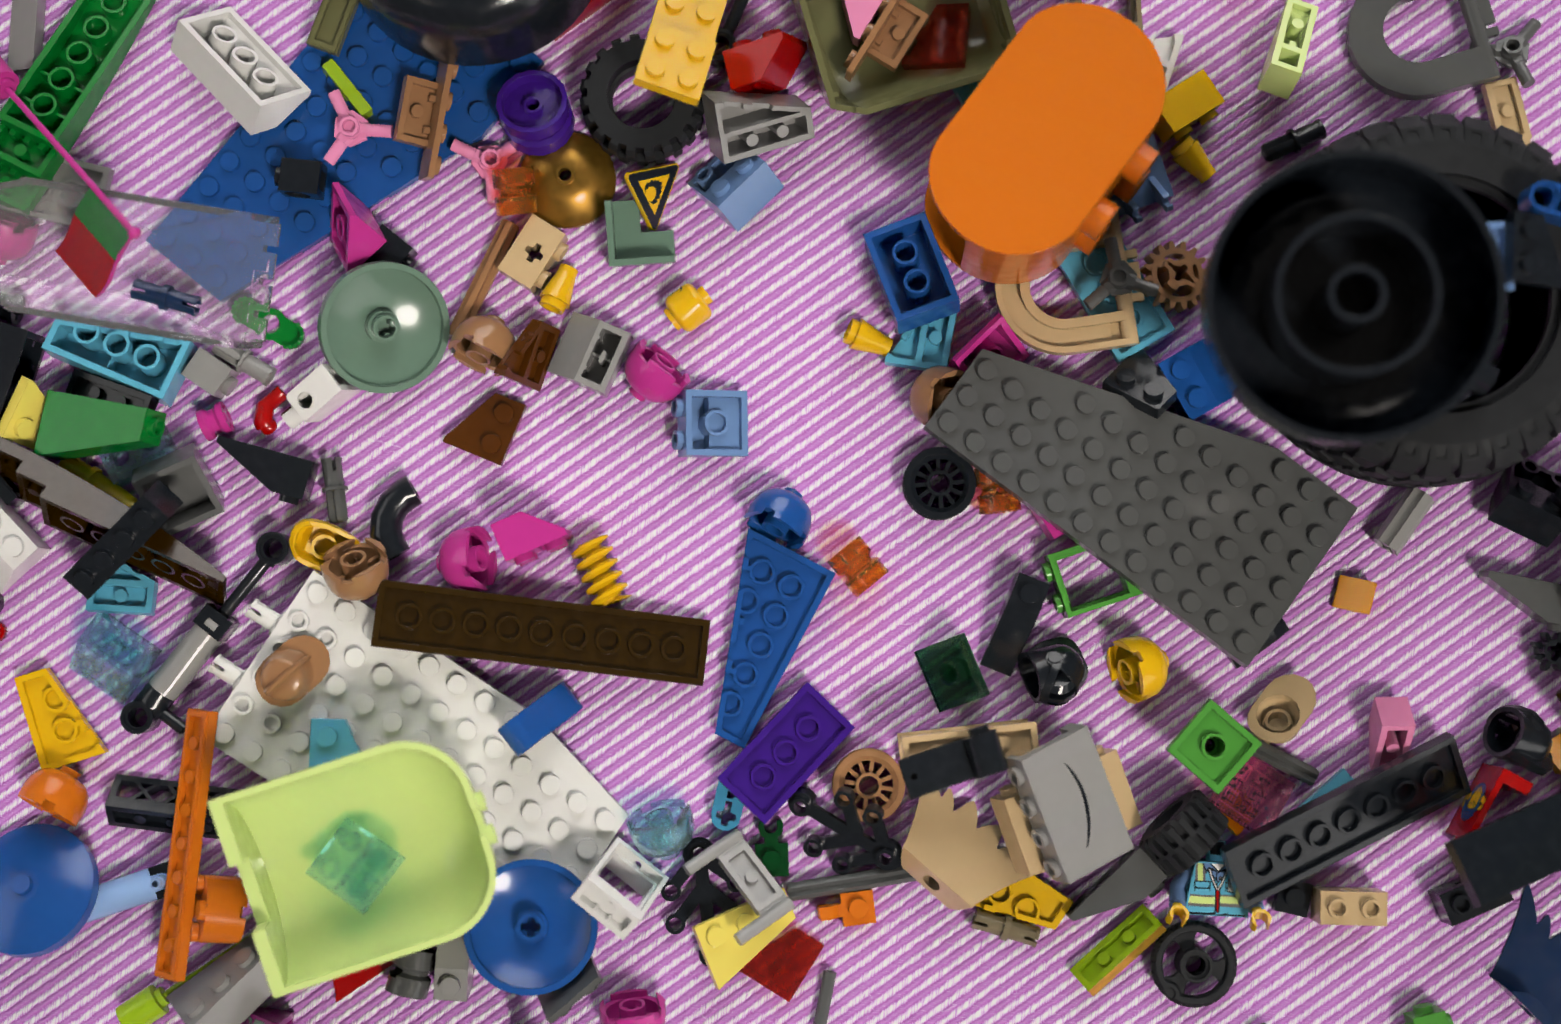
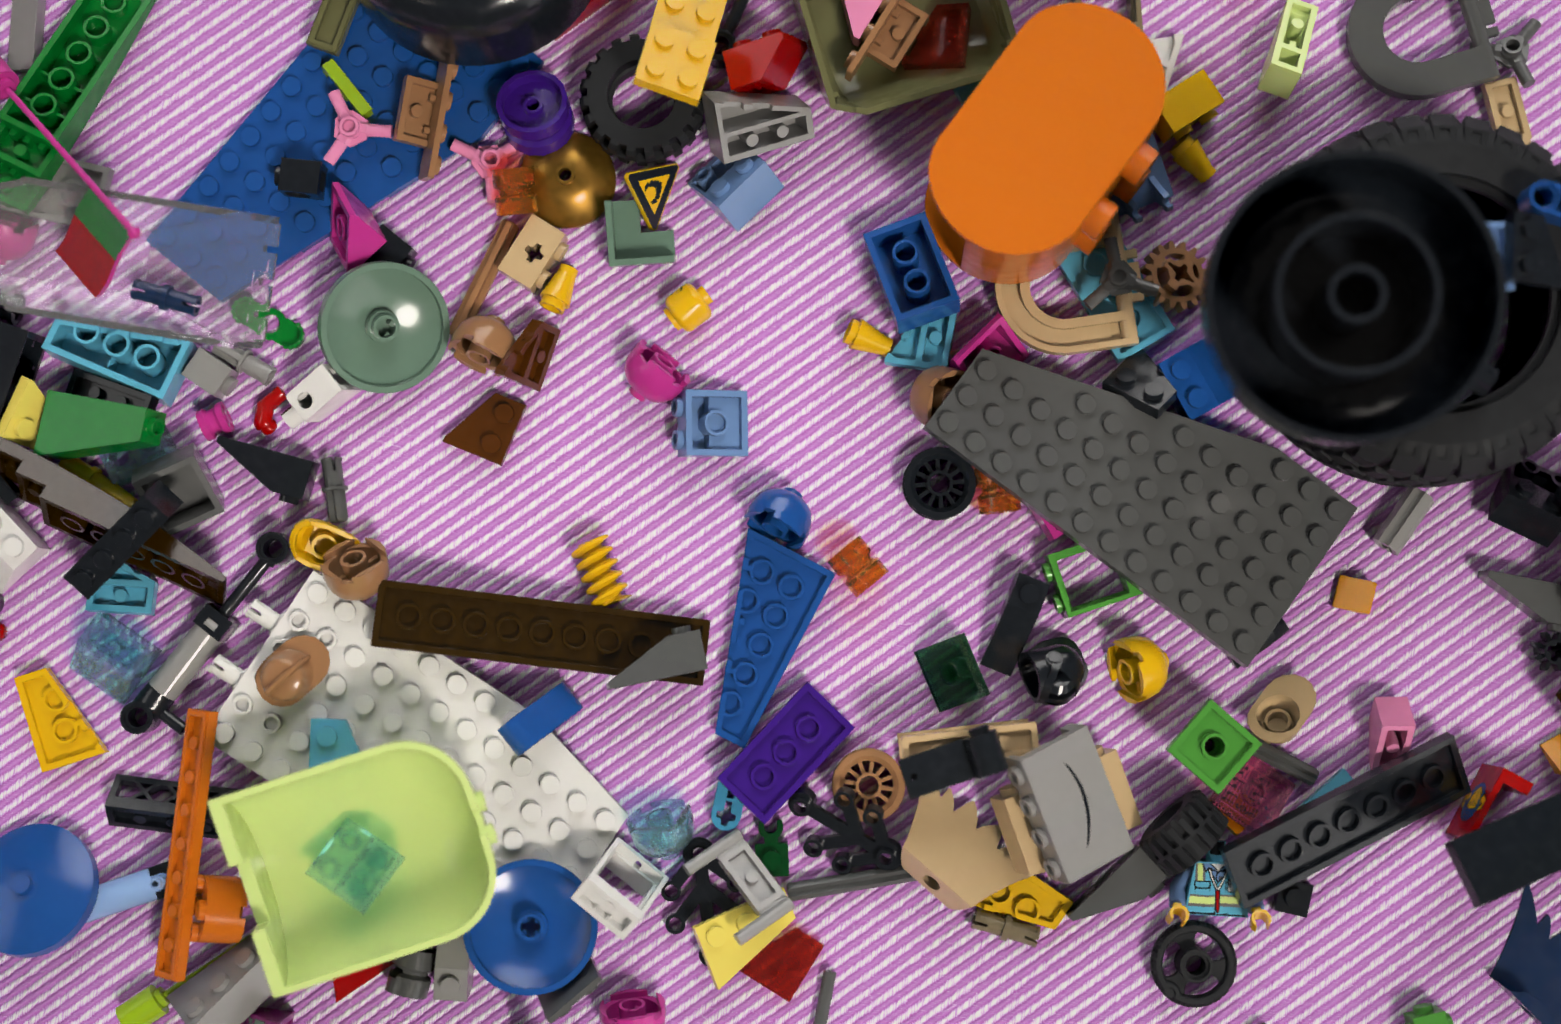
(56, 793): orange cylinder -> none
(238, 69): white slope -> none
(389, 515): black cylinder -> none
(466, 559): dark pink cylinder -> none
(524, 536): dark pink slope -> none
(590, 353): light grey slope -> none
(671, 657): none -> dark grey slope
(854, 908): orange plate -> none
(1118, 949): lime plate -> none
(1293, 141): black axle -> none
(1349, 906): tan brick -> none
(1455, 905): black brick -> none
(1521, 738): black helmet -> none

